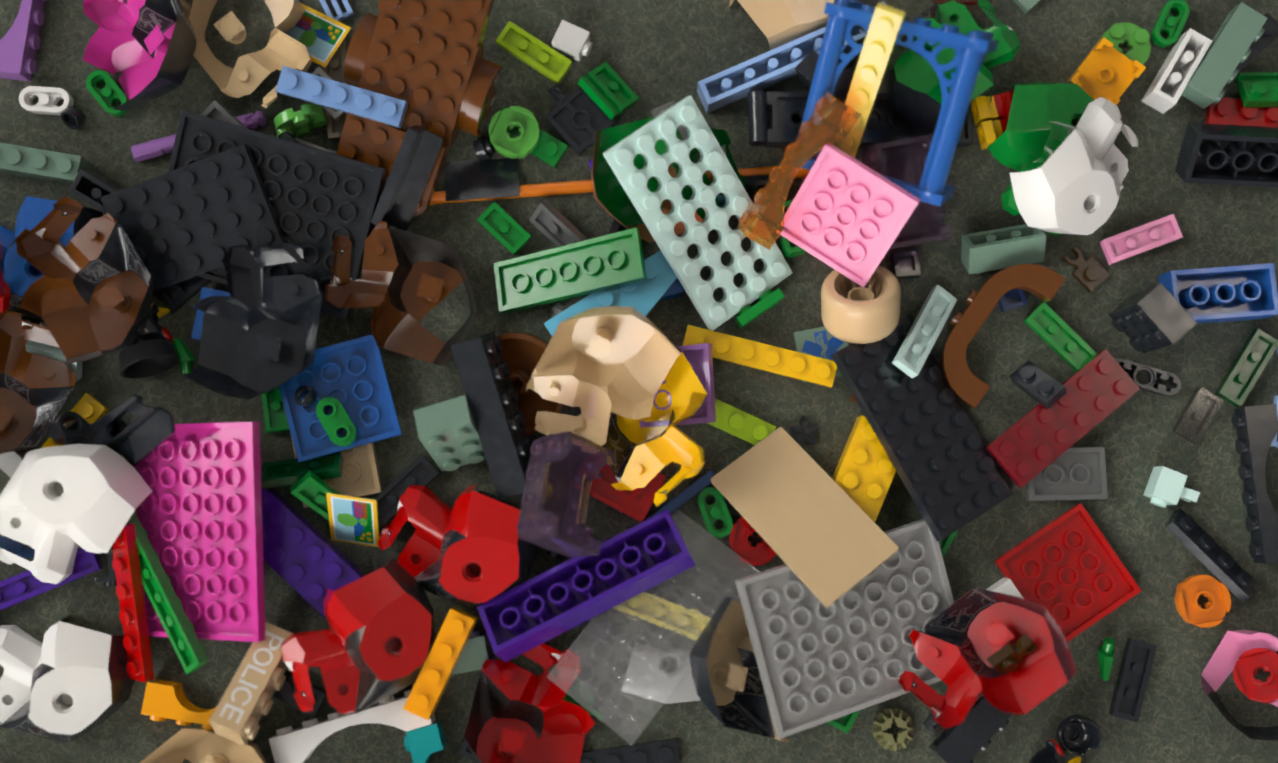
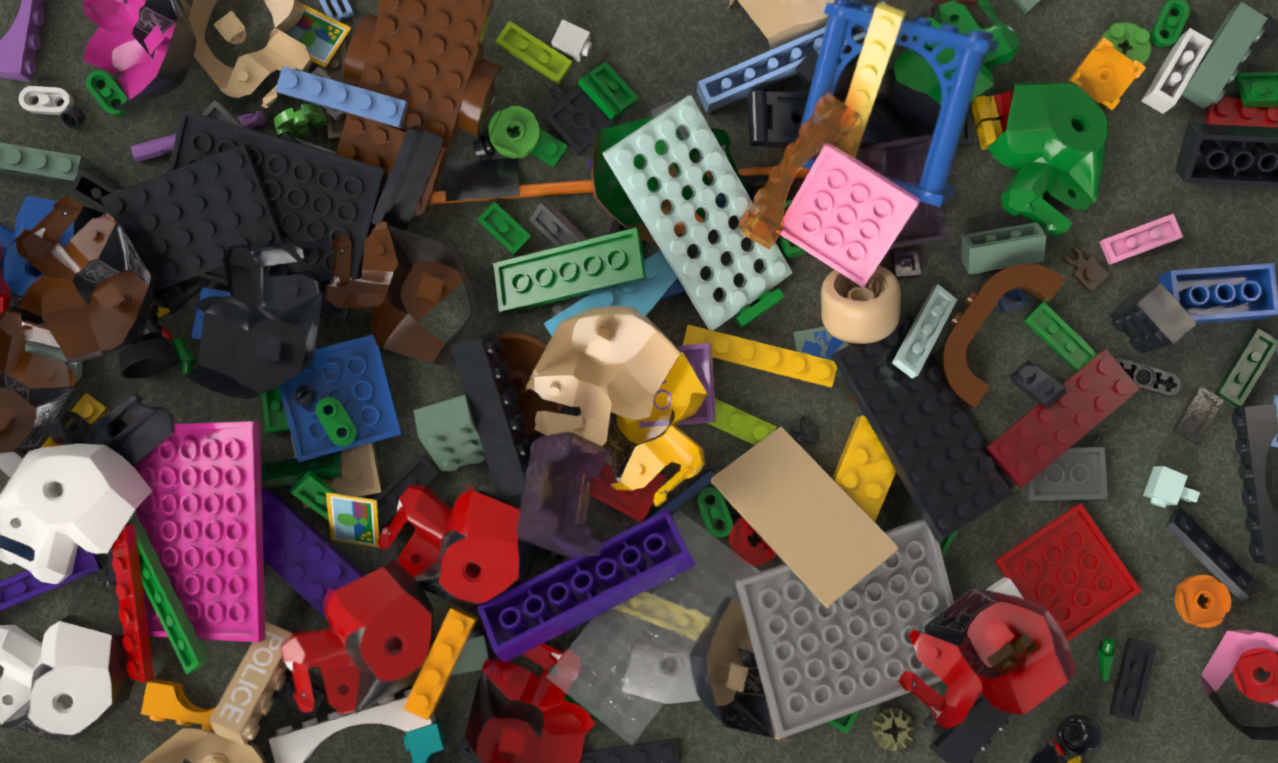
(1081, 179): white piece -> none

